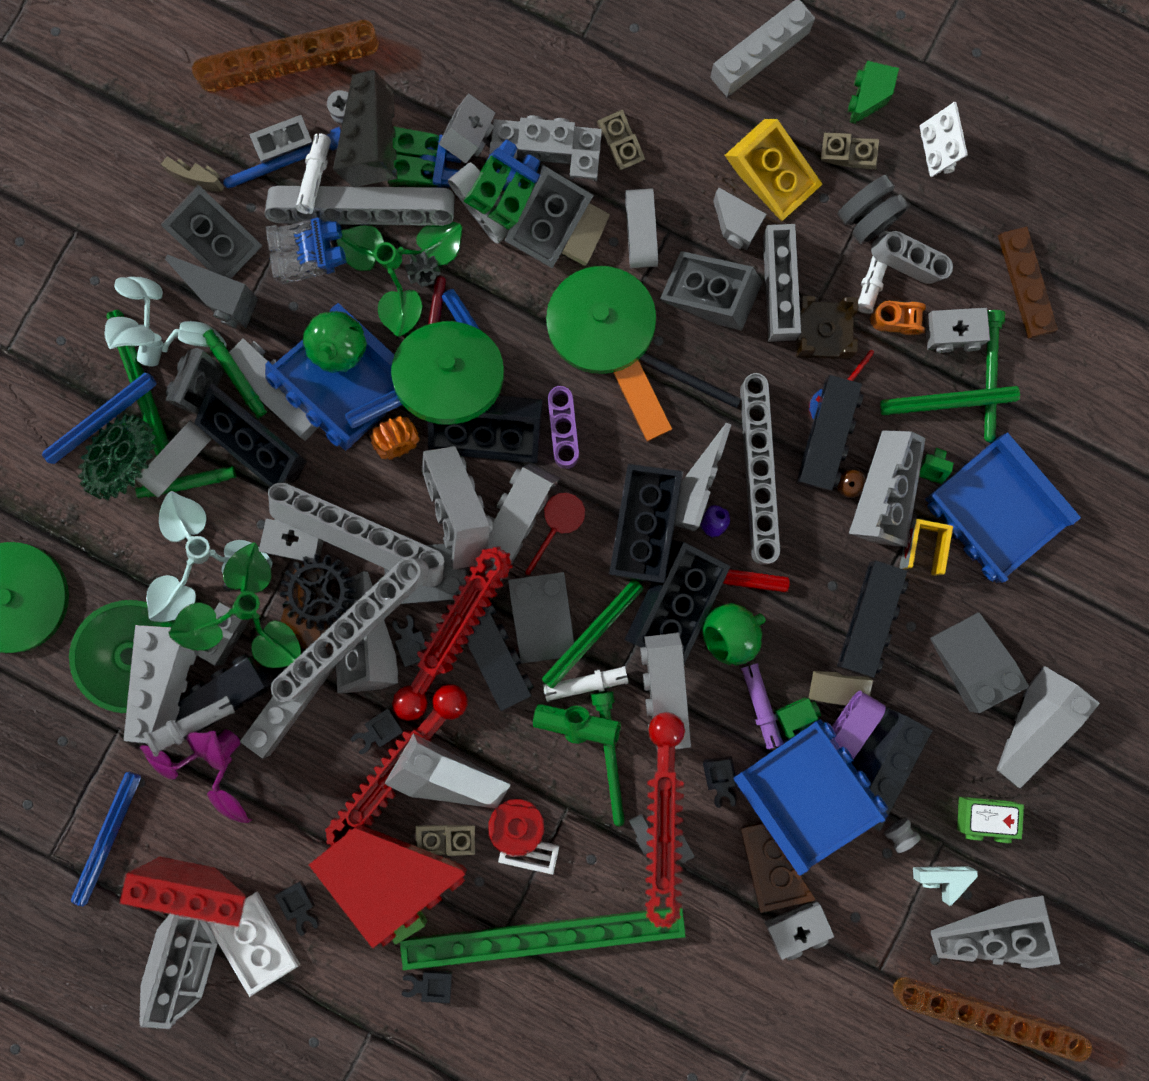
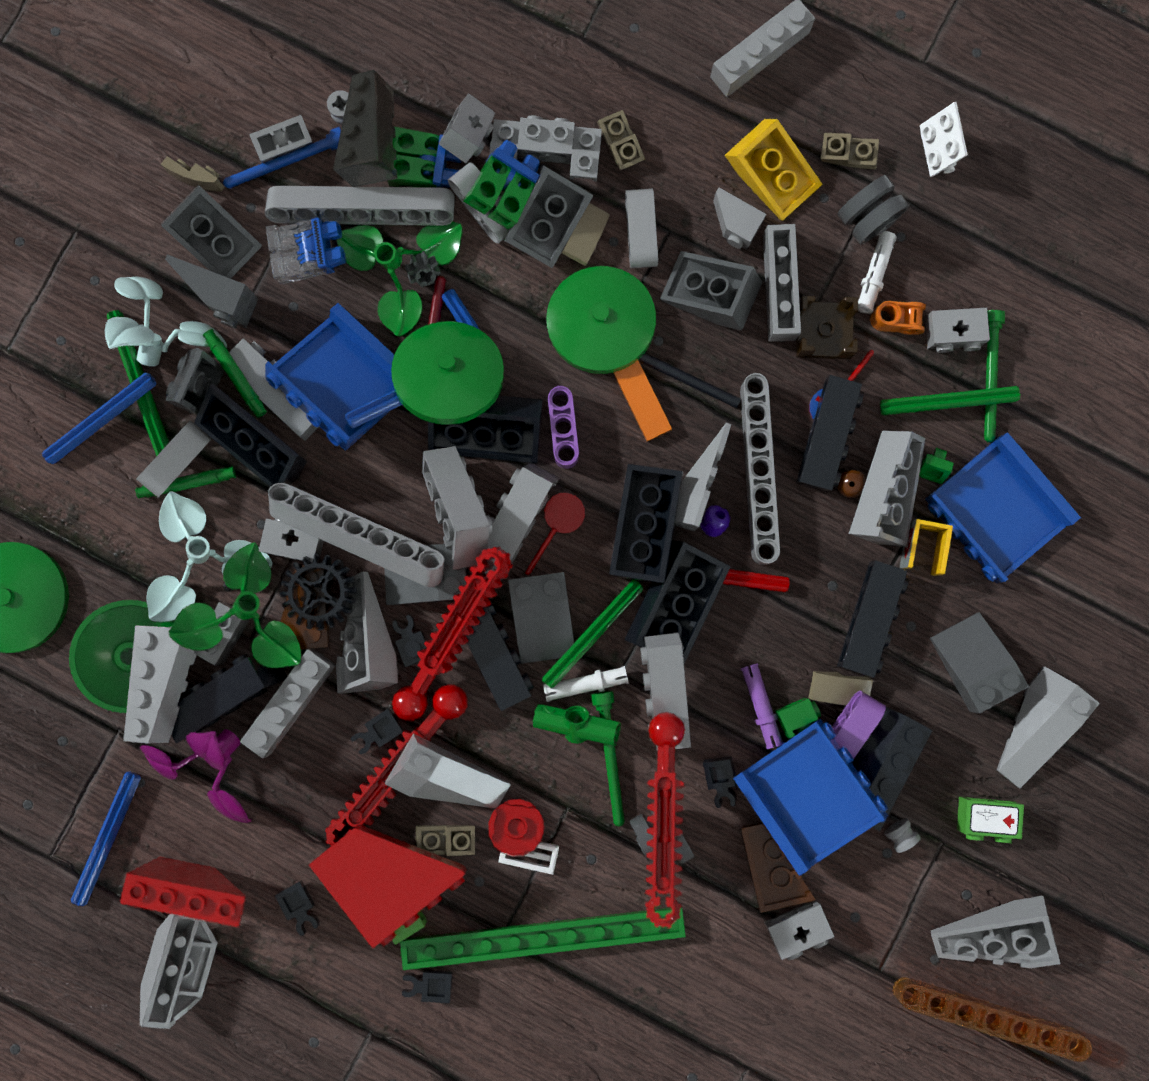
(116, 457): clear green gear -> none
(176, 731): light grey pin -> none
(255, 947): white tile -> none
(274, 50): clear orange beam -> none
(316, 163): white pin -> none
(334, 341): green piece -> none
(337, 634): light grey beam -> none
(394, 438): orange gear -> none
(733, 634): green piece -> none
(874, 89): green slope -> none
(900, 257): light grey beam -> none
(953, 879): light aqua slope -> none
(1027, 282): reddish brown plate -> none

